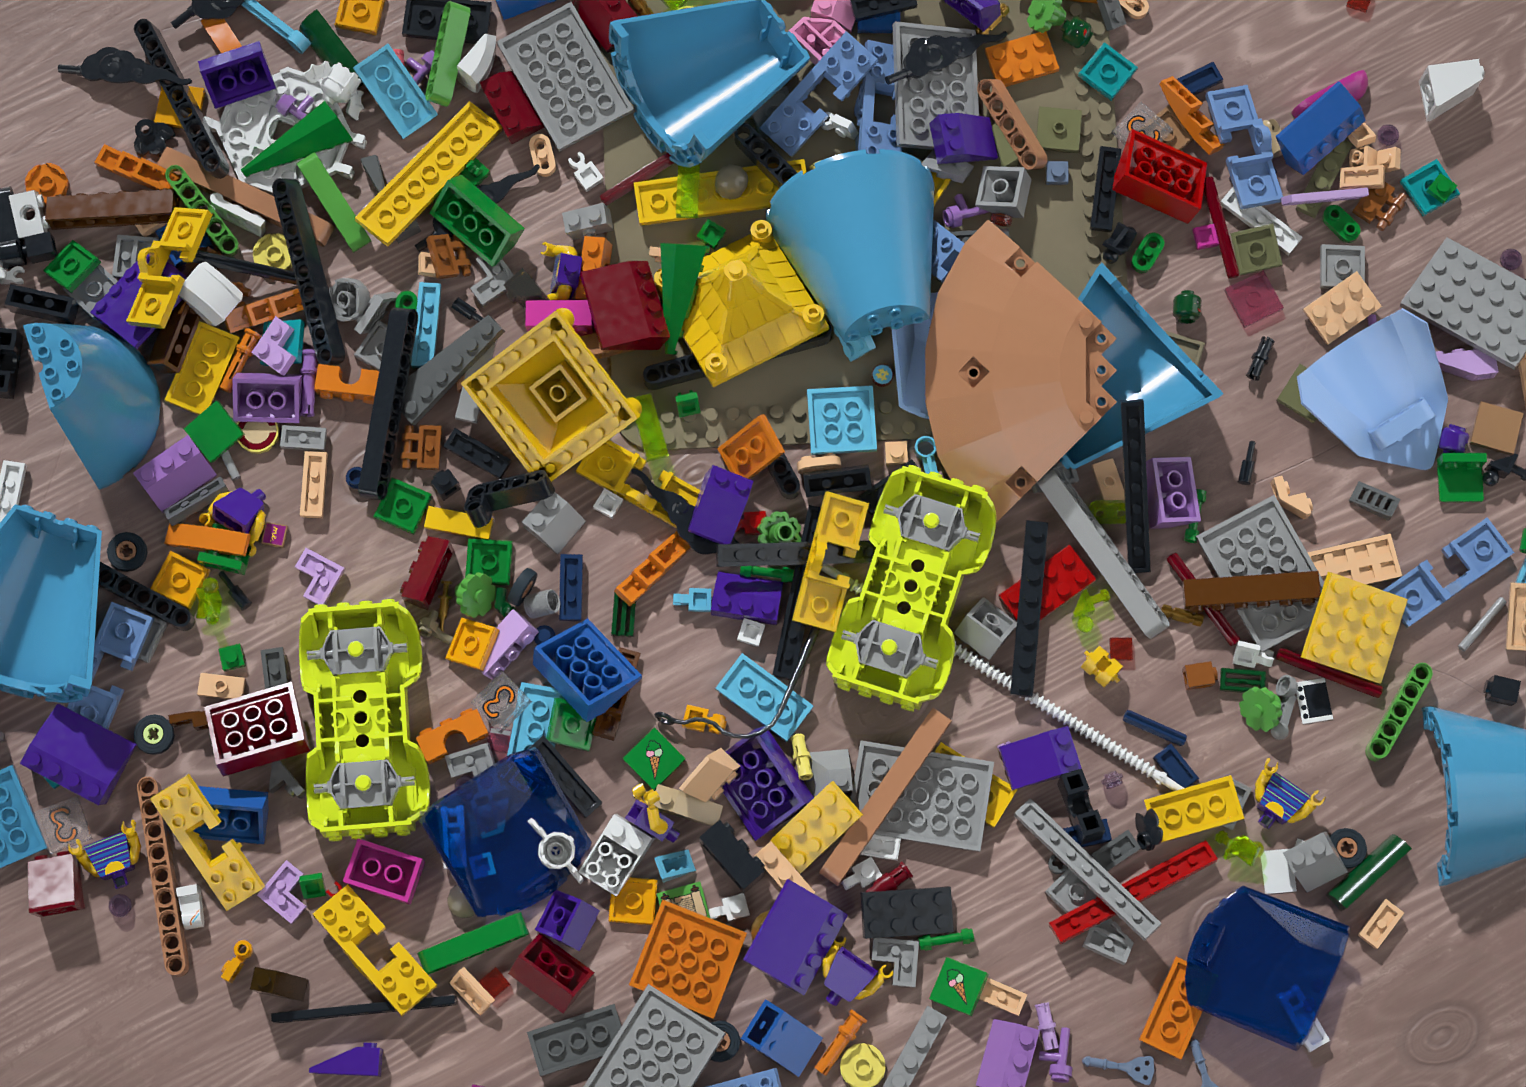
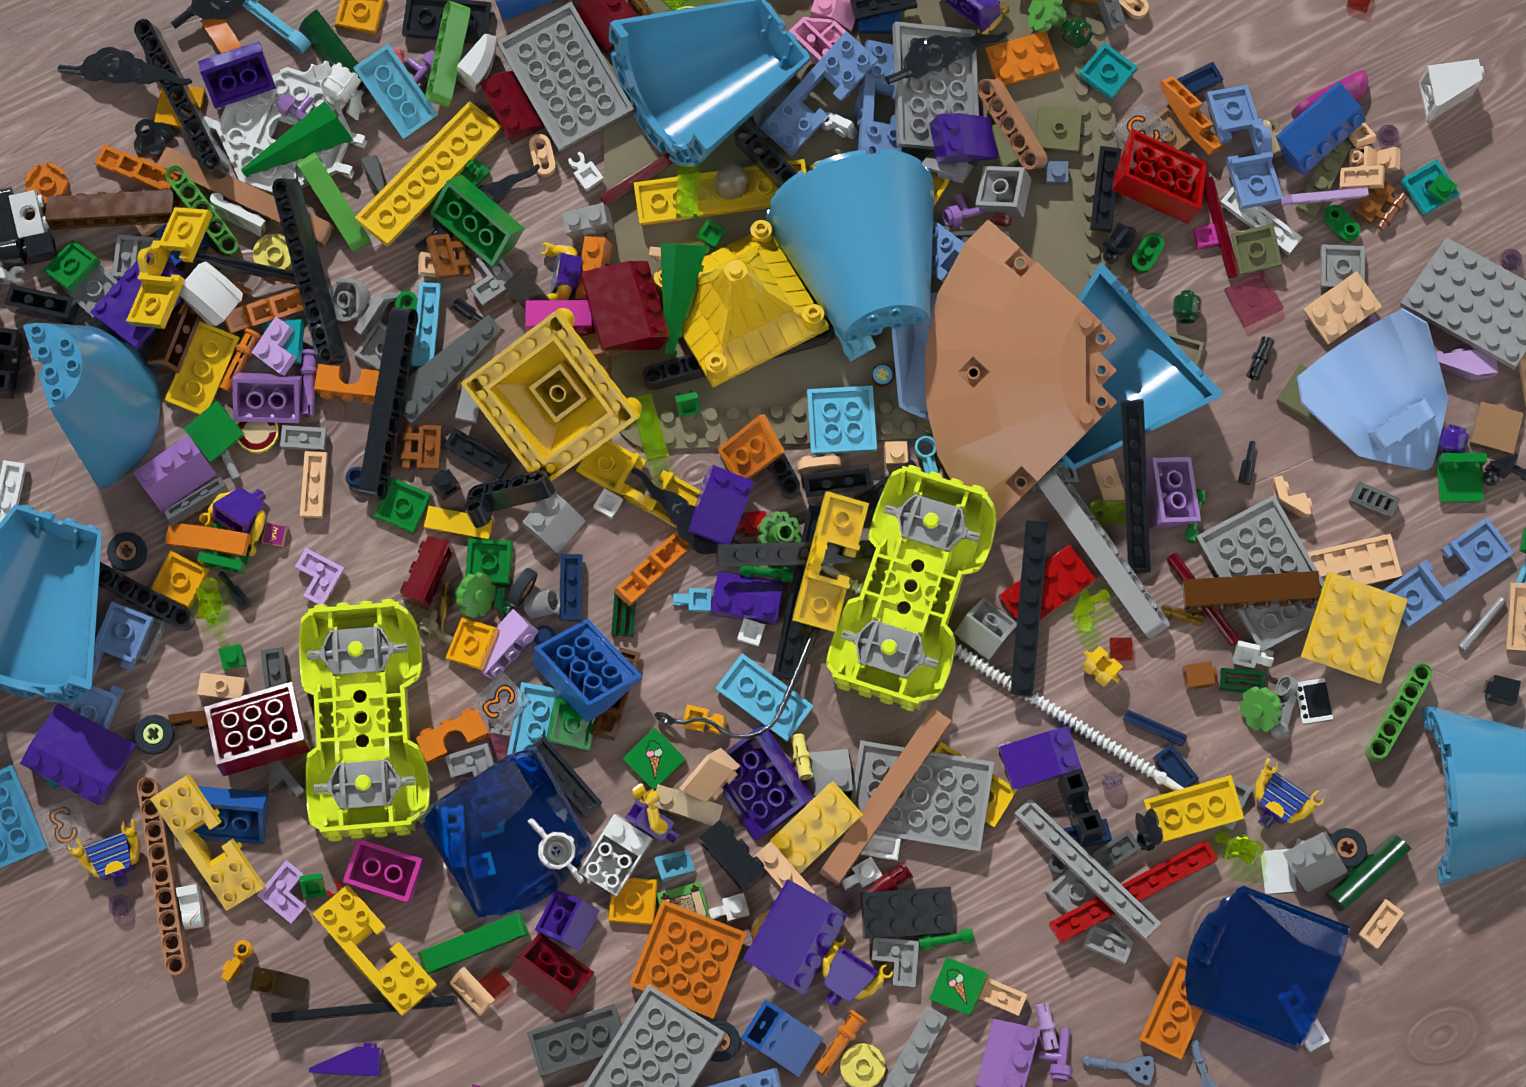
(54, 885): slope -> none
(1330, 673): dark red axle -> none

